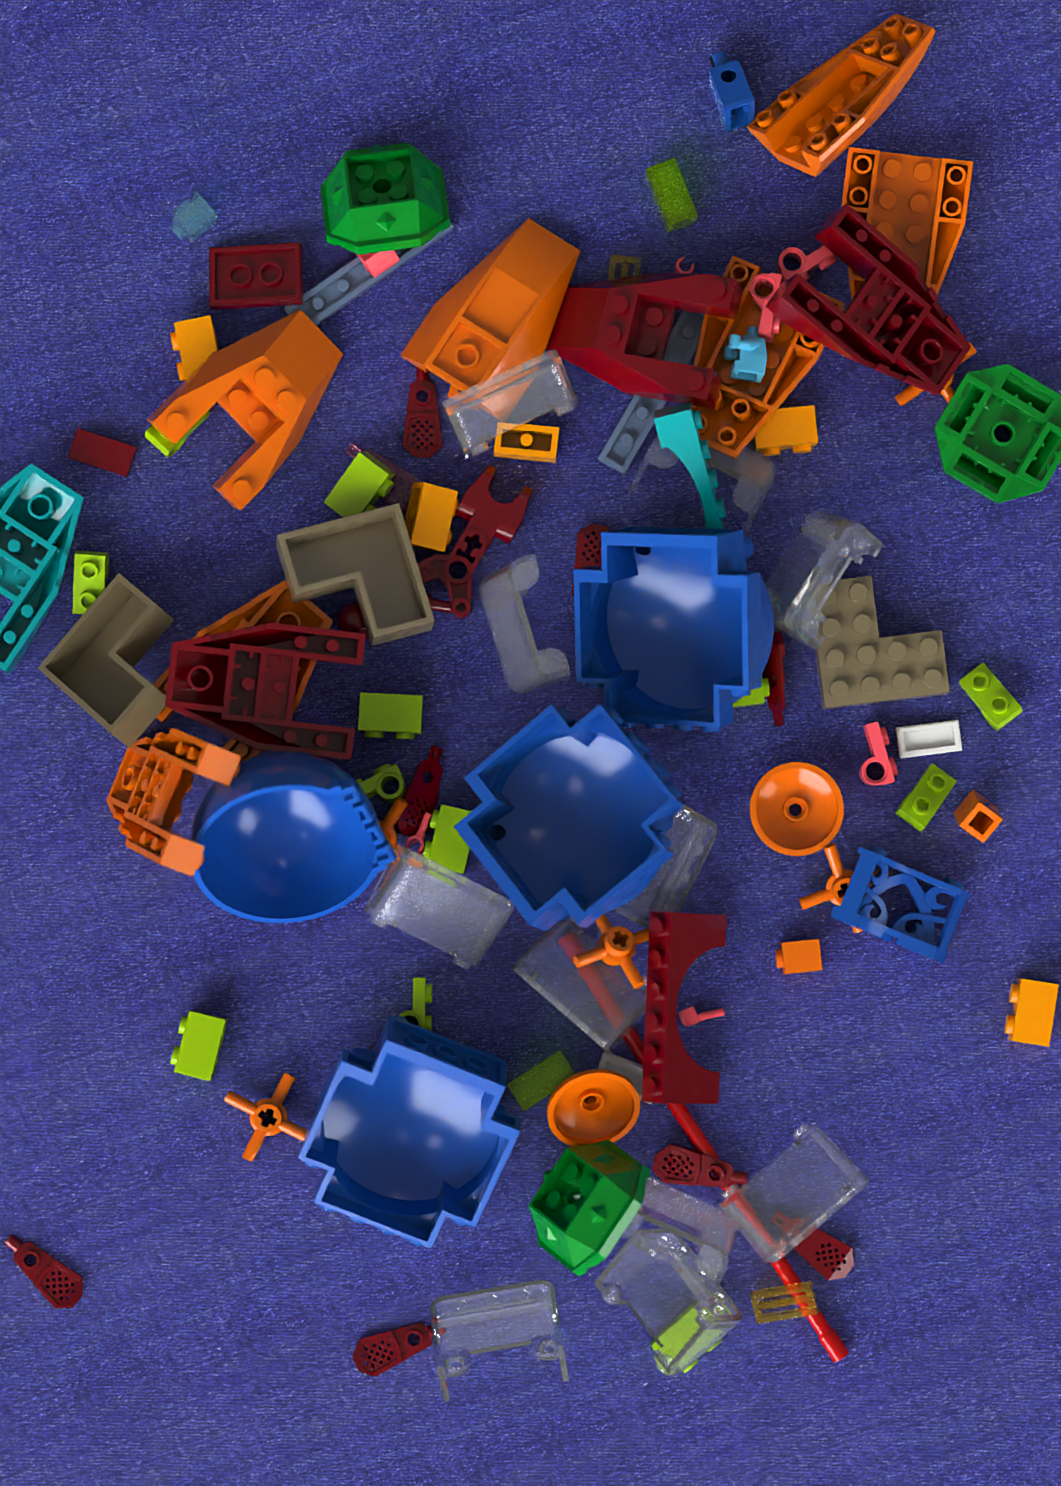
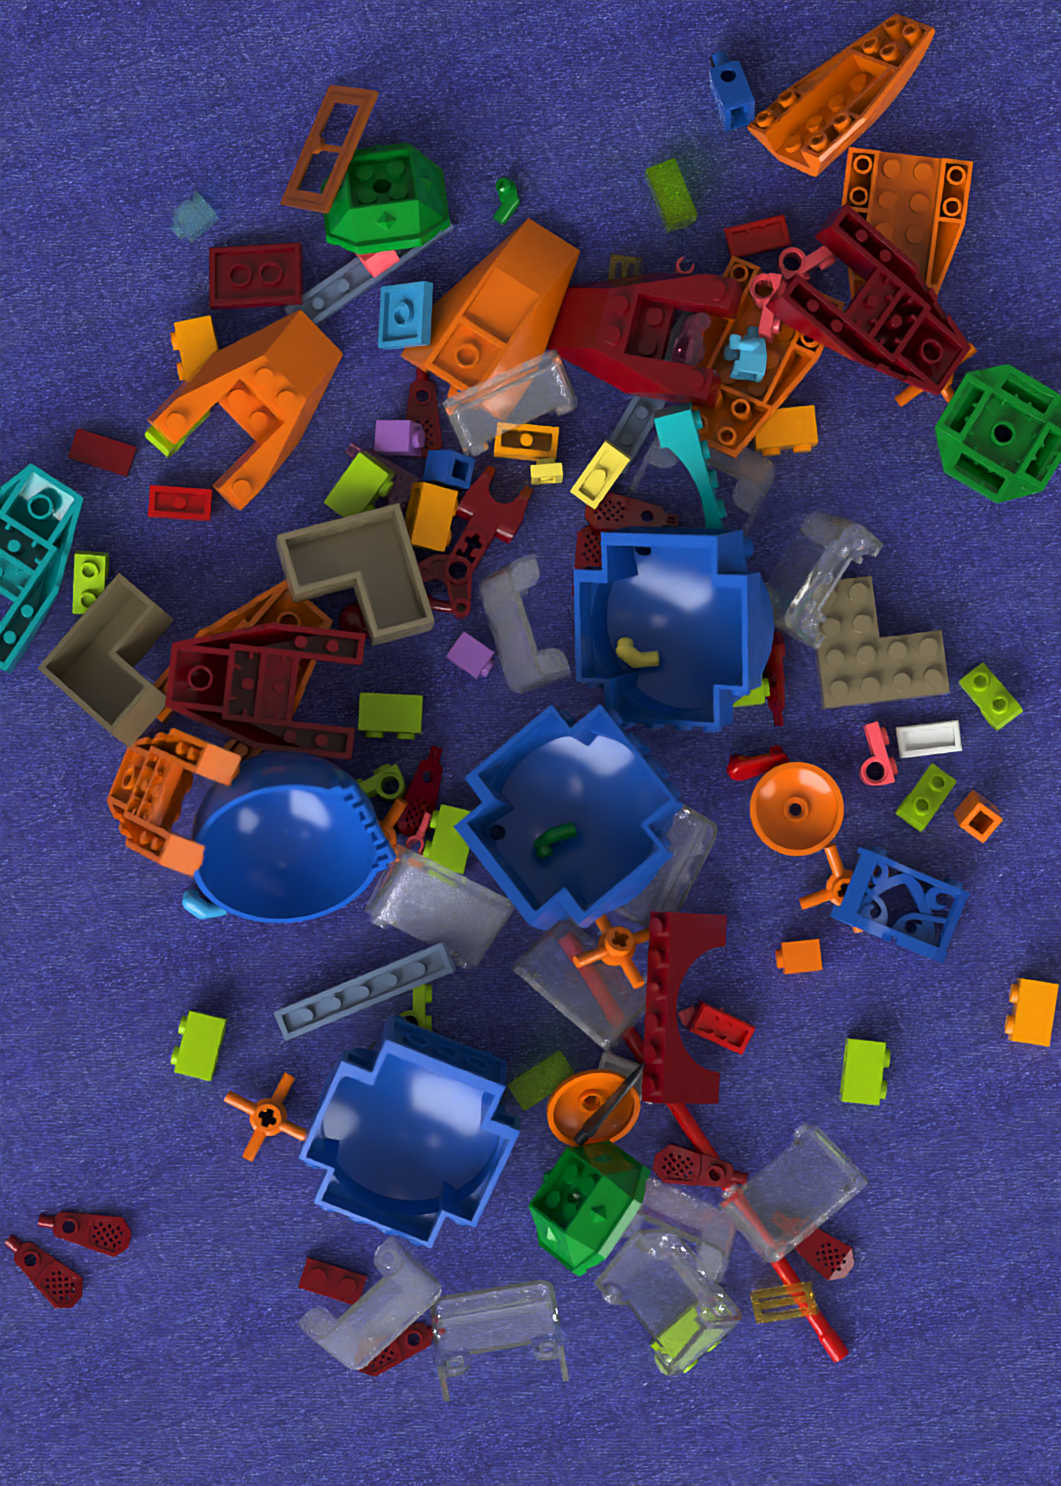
(85, 1229): none -> dark red piece
(180, 503): none -> red plate
(200, 908): none -> dark azure arm
(315, 144): none -> dark orange door
(332, 1281): none -> dark red plate
(365, 991): none -> sand blue plate
(381, 1312): none -> clear windscreen
(399, 438): none -> medium lavender brick
(405, 315): none -> dark azure plate
(448, 469): none -> blue brick
(471, 656): none -> medium lavender brick
(509, 200): none -> green arm
(546, 472): none -> light yellow plate
(553, 835): none -> green arm
(593, 1122): none -> black bar
(600, 474): none -> light yellow plate
(631, 514): none -> dark red piece
(633, 657): none -> light yellow arm
(689, 347): none -> clear pink plate
(721, 1027): none -> red plate
(746, 767): none -> red piece
(757, 237): none -> red plate
(864, 1071): none -> lime brick

